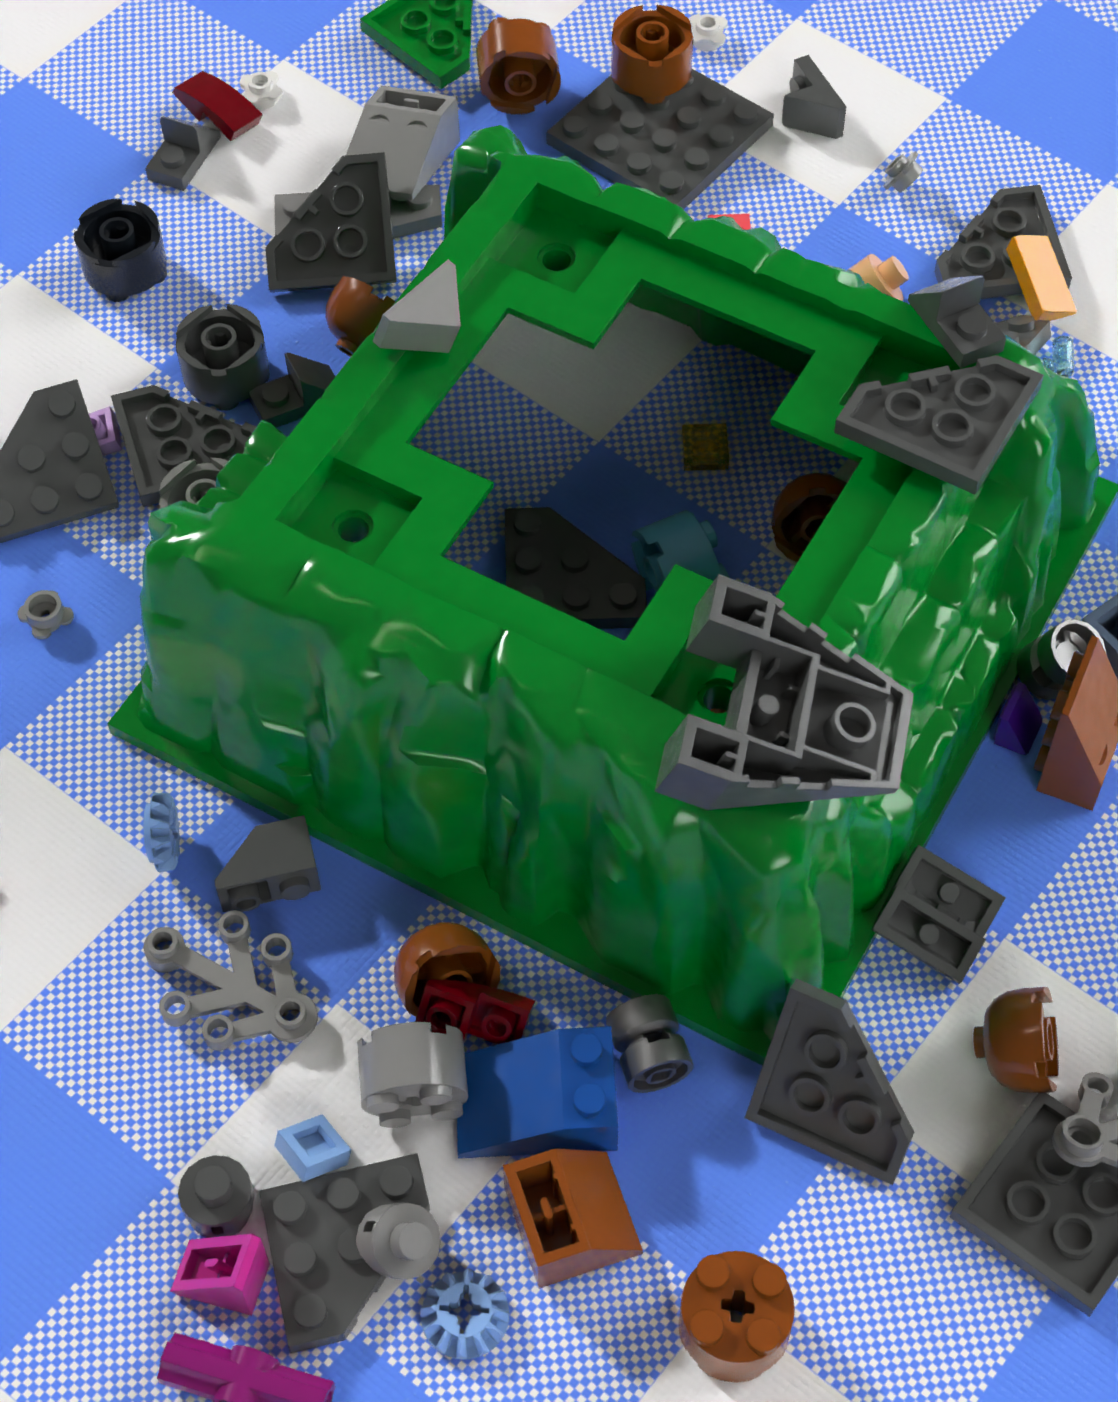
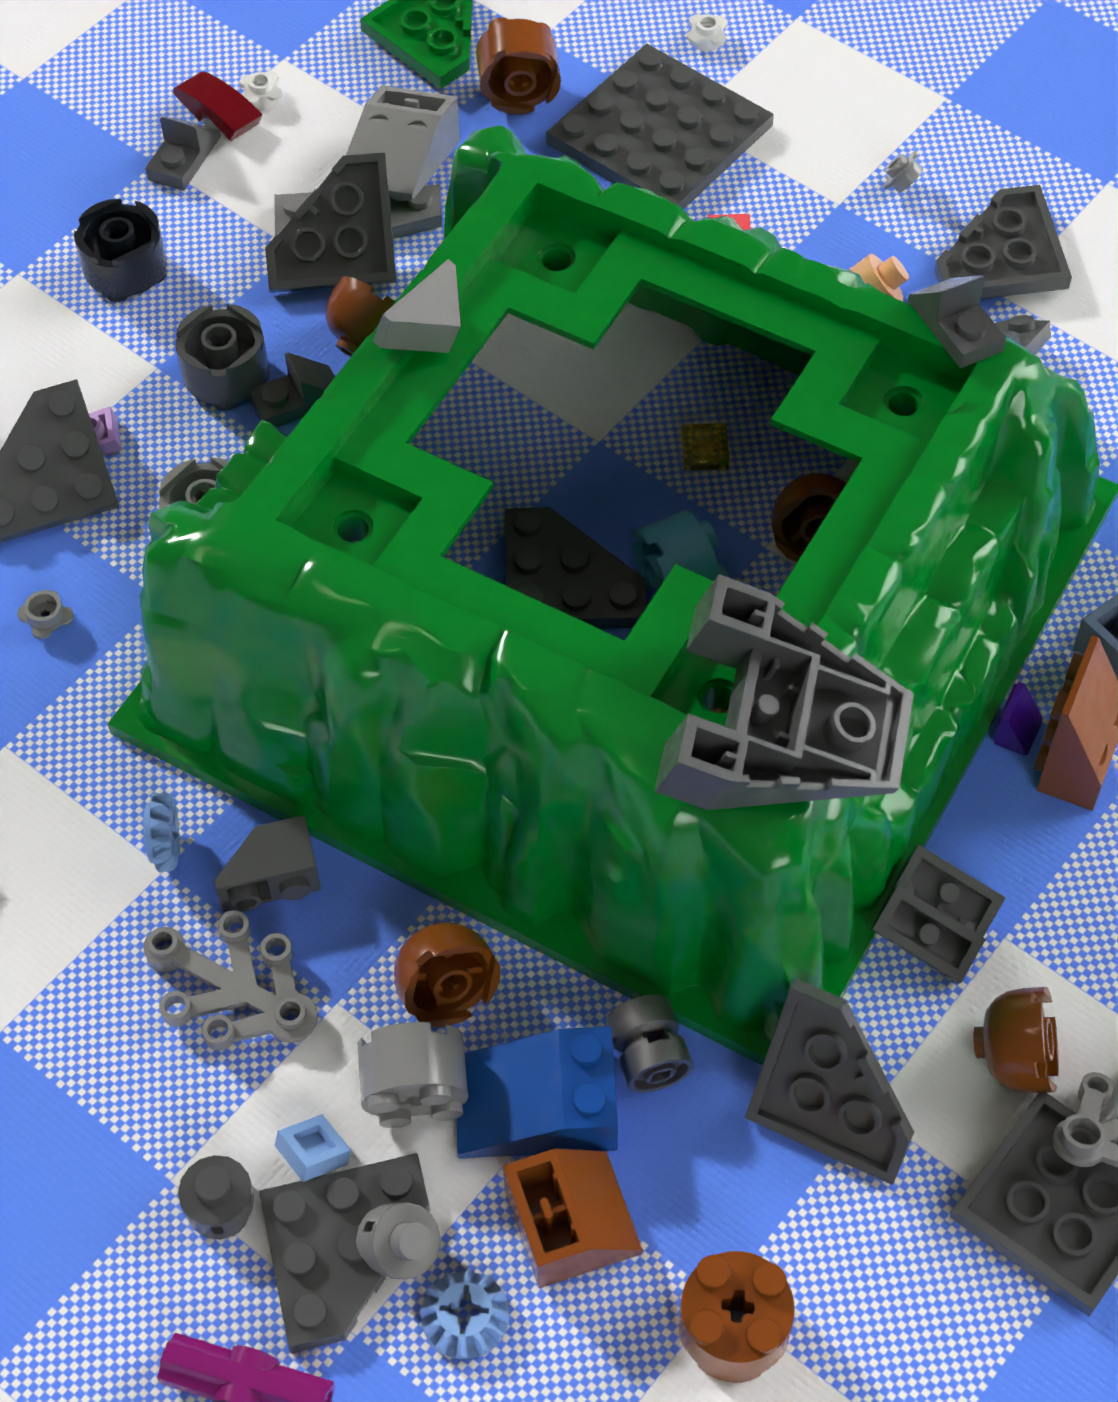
(167, 432): dark grey plate -> none
(223, 1272): dark pink slope -> none
(475, 1010): dark red slope -> none
(651, 52): dark orange brick -> none
(813, 102): dark grey slope -> none
(943, 418): dark grey plate -> none
(1040, 277): slope -> none
(1046, 660): flat silver wheel -> none
(1062, 356): clear light blue arm -> none

